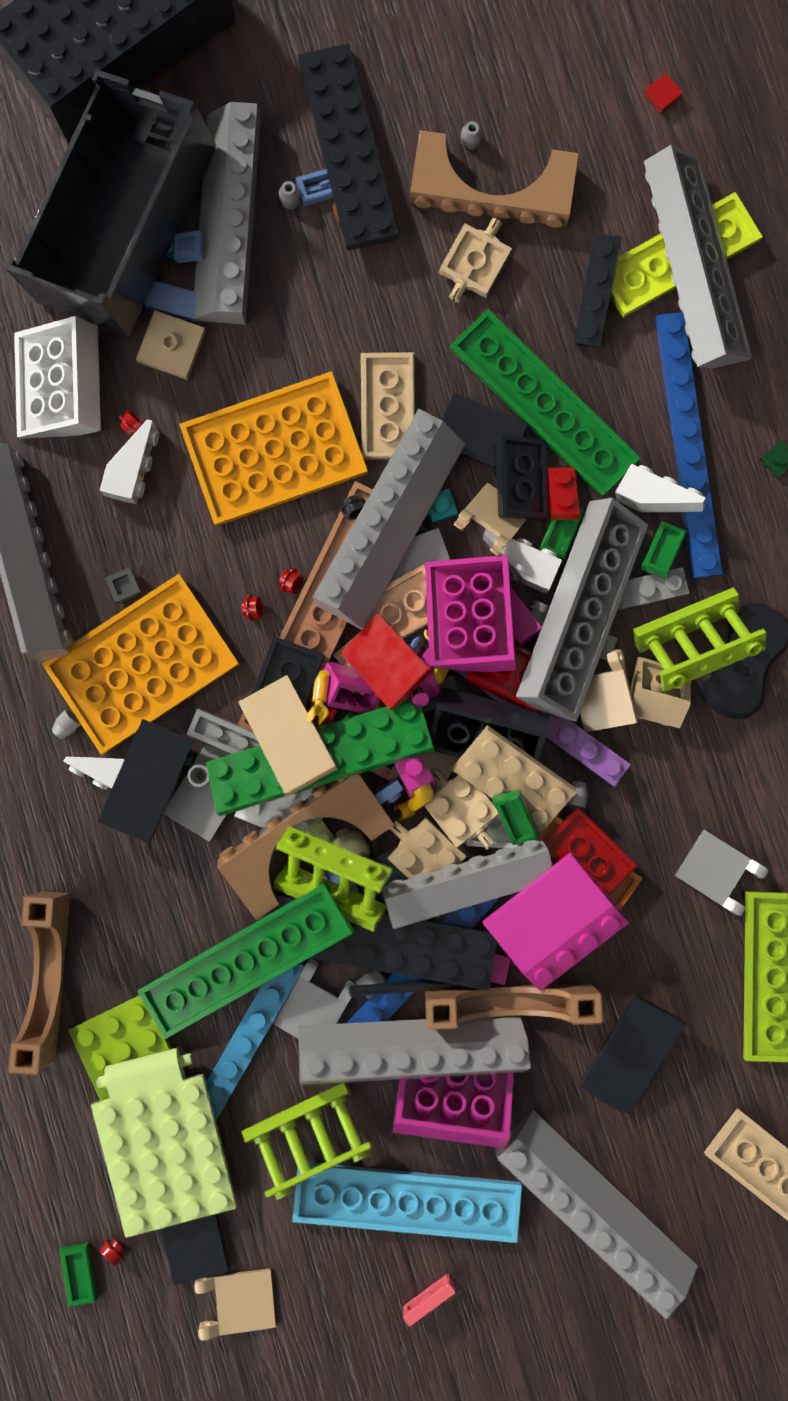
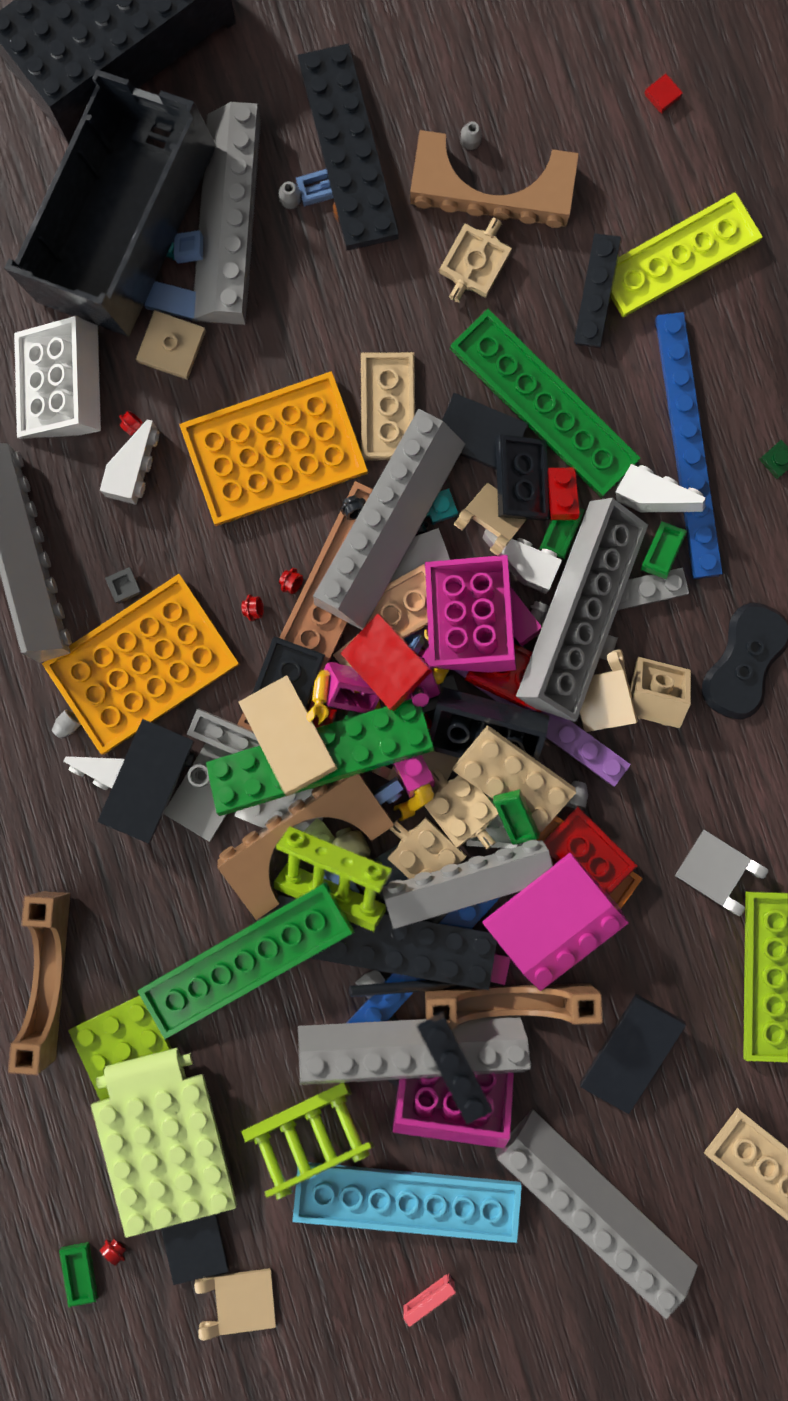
(249, 1037): dark azure plate -> none
(311, 1003): light grey flag -> none
(454, 1068): none -> black plate
(689, 619): lime fence -> none
(697, 258): light grey slope -> none

